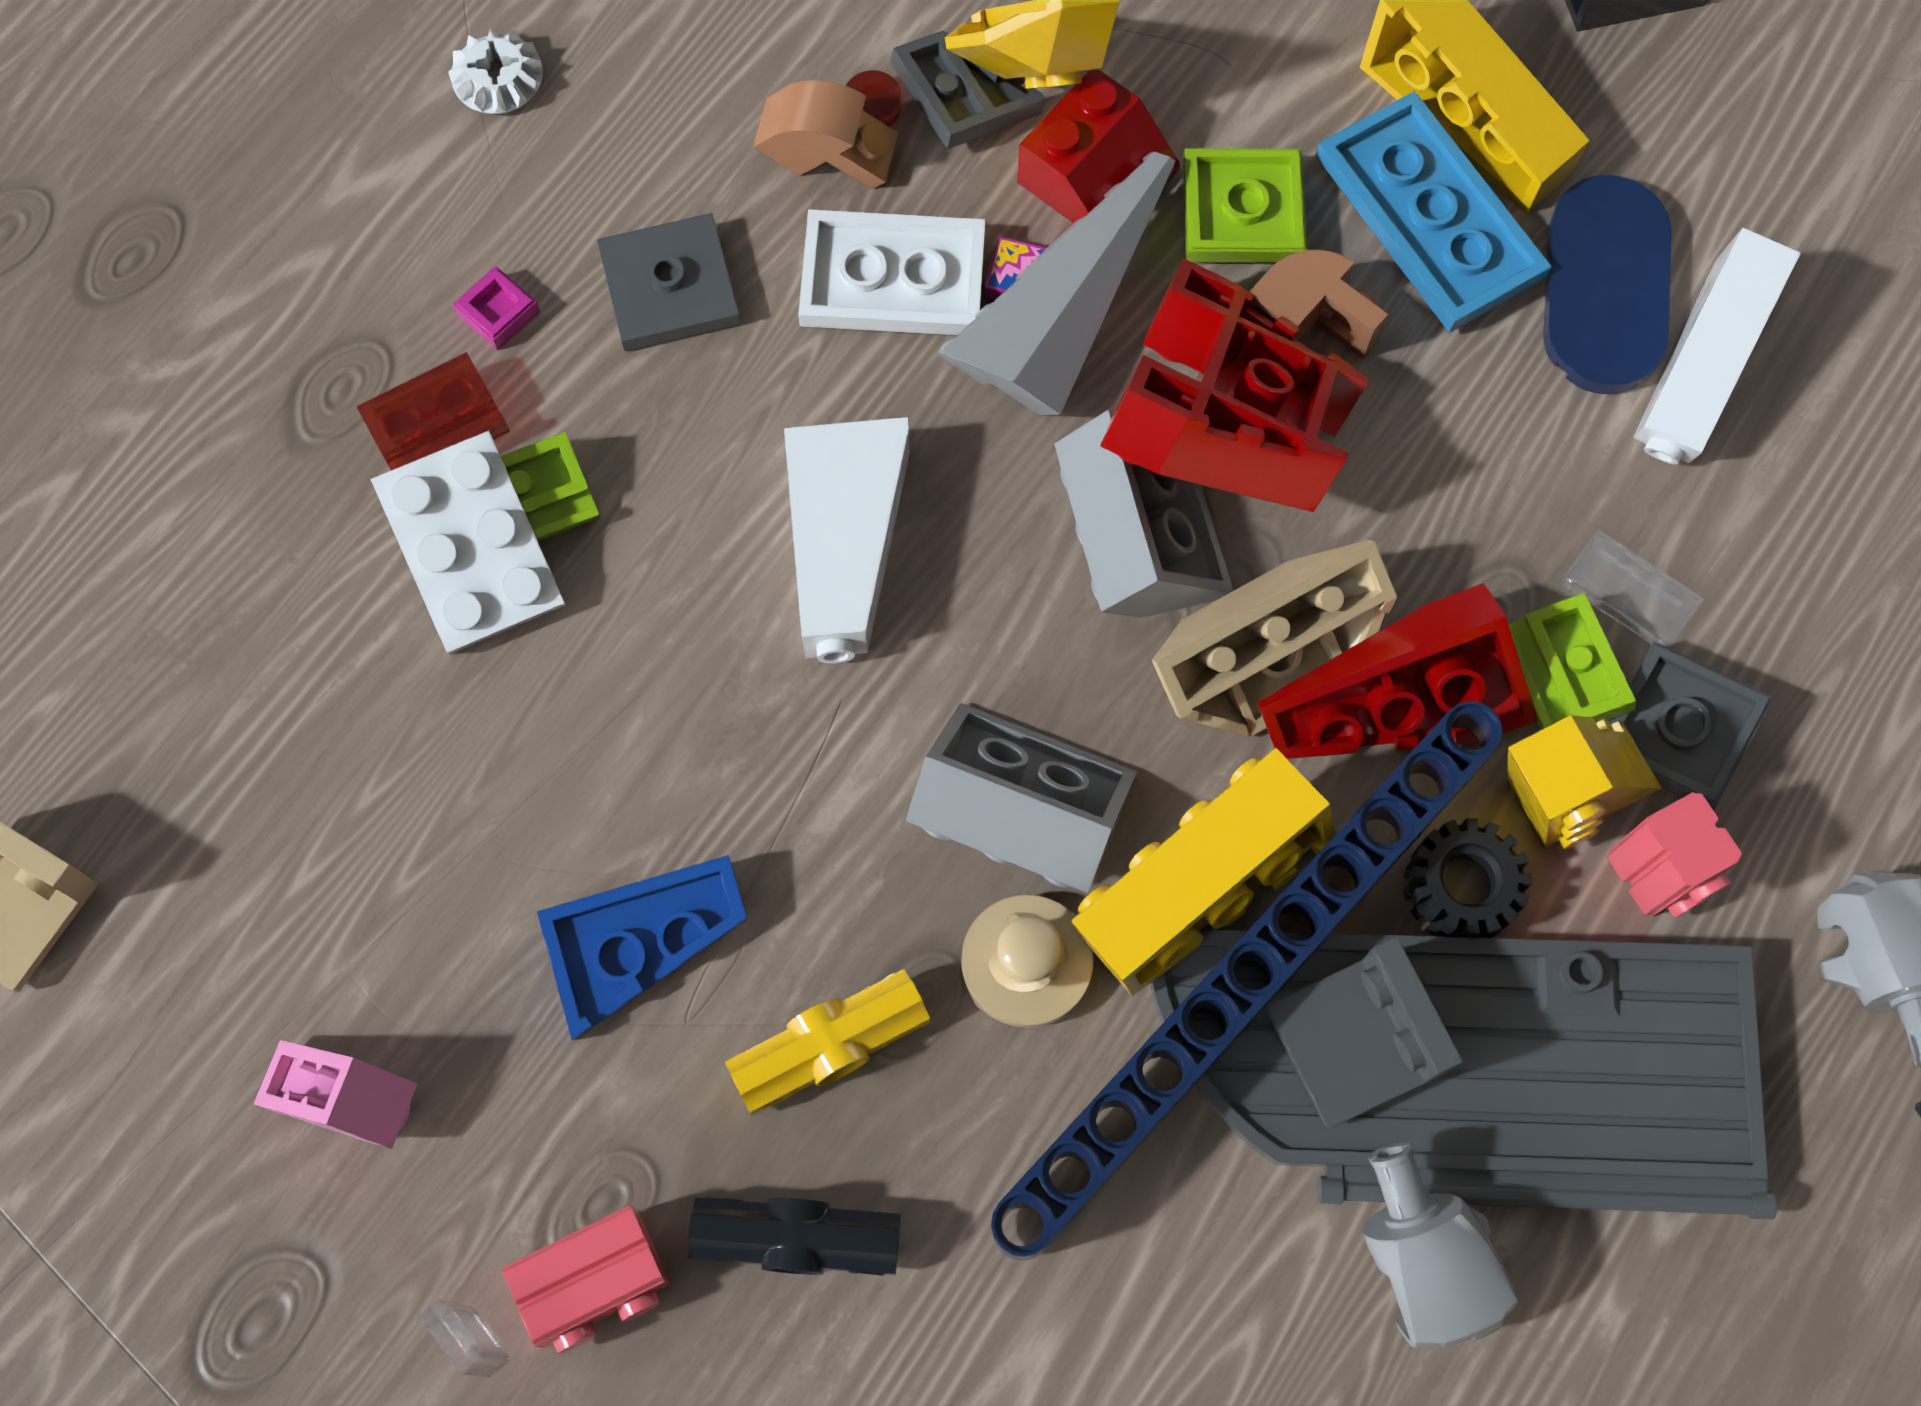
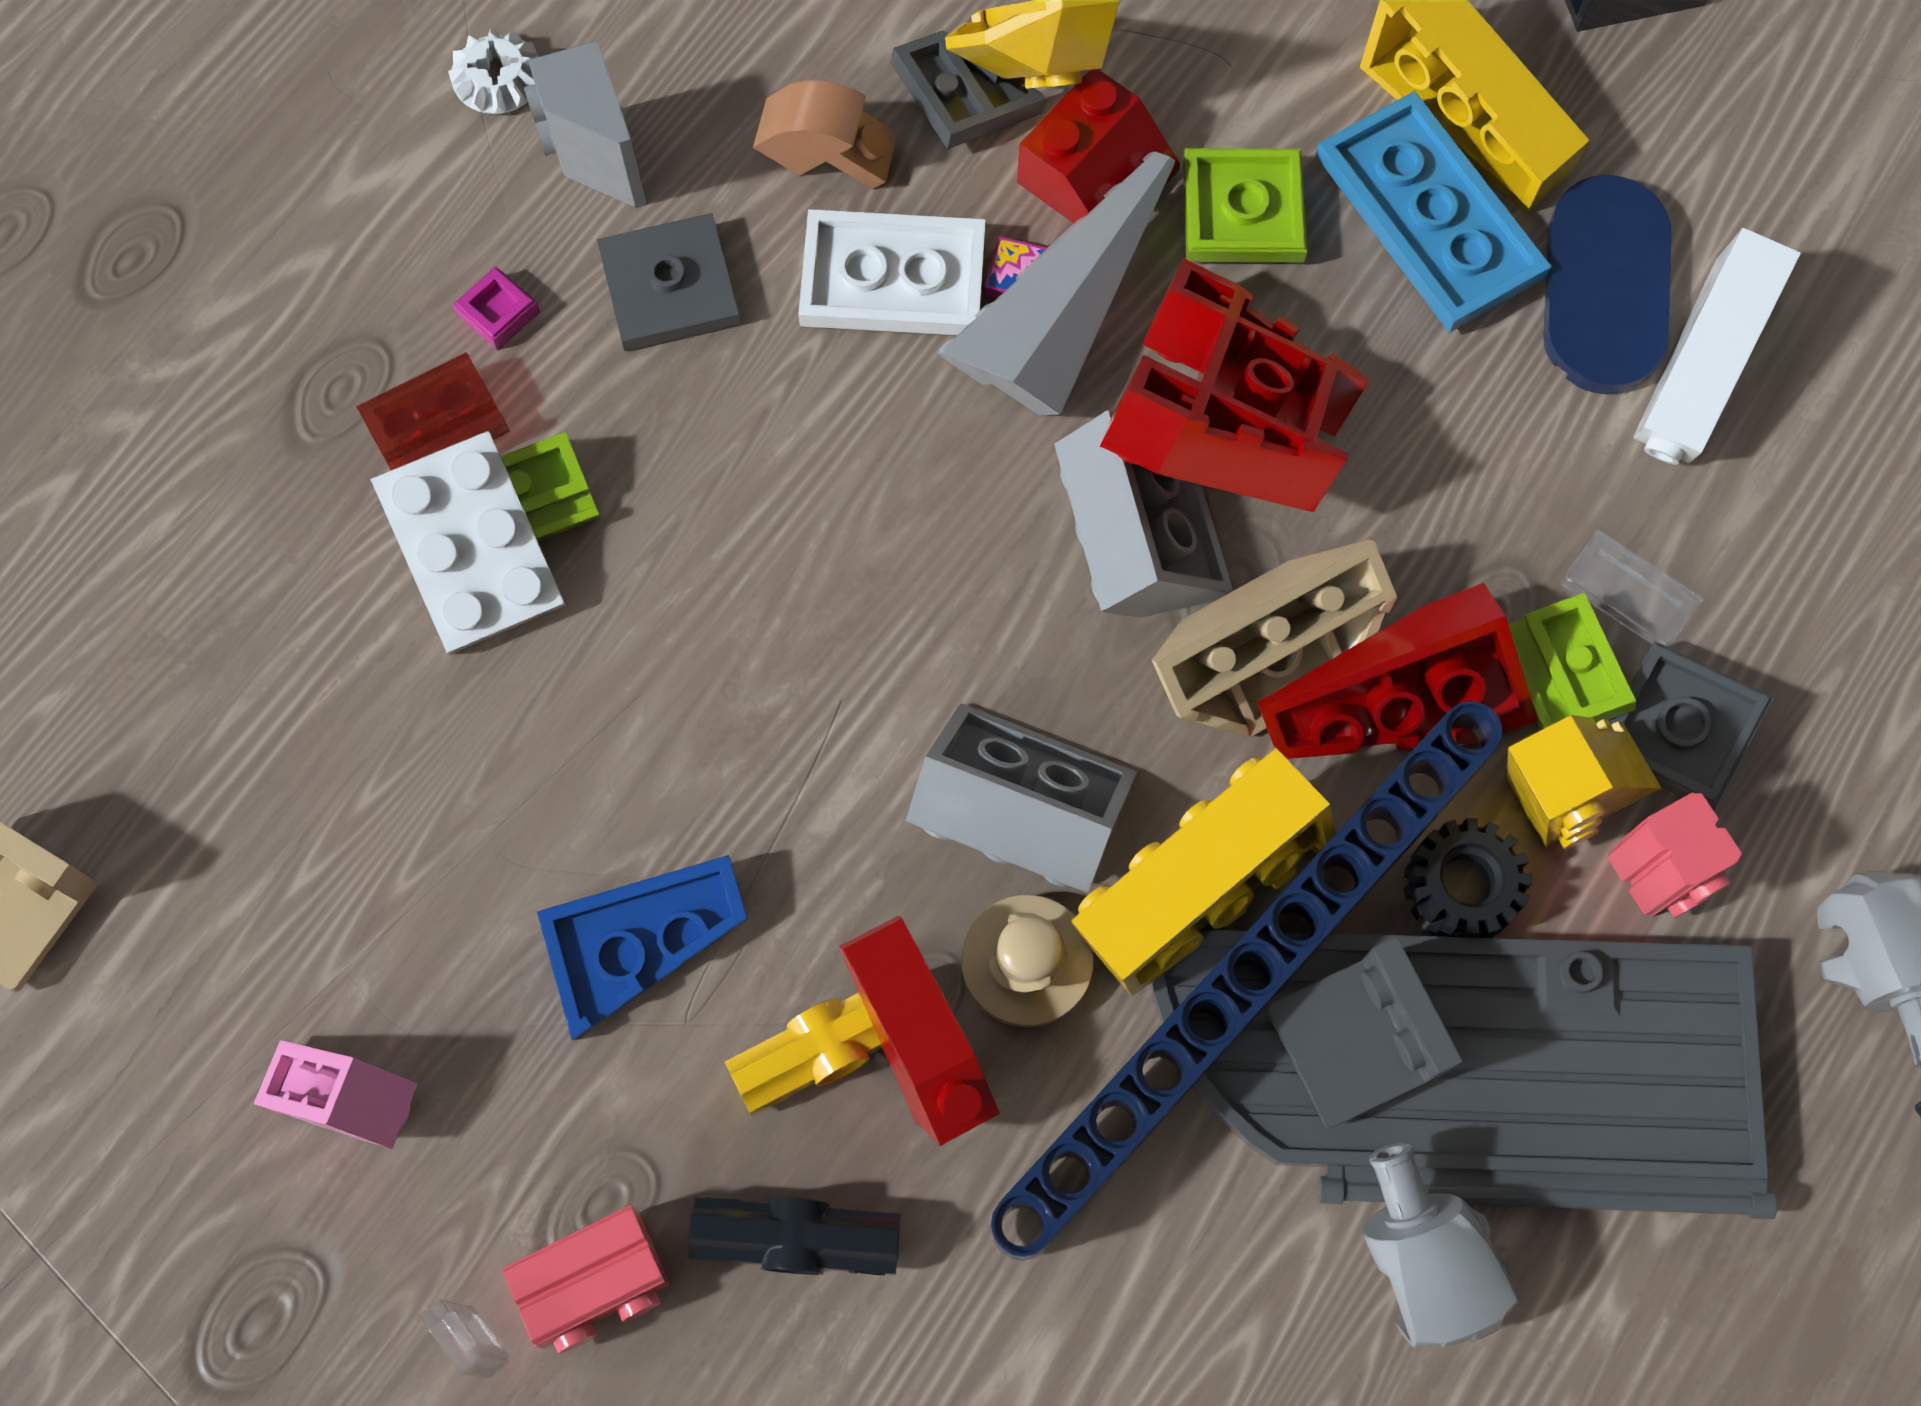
(583, 122): none -> light grey slope
(843, 520): white slope -> none
(881, 93): clear red tile -> none
(919, 1033): none -> red slope
(1313, 291): nougat brick -> none

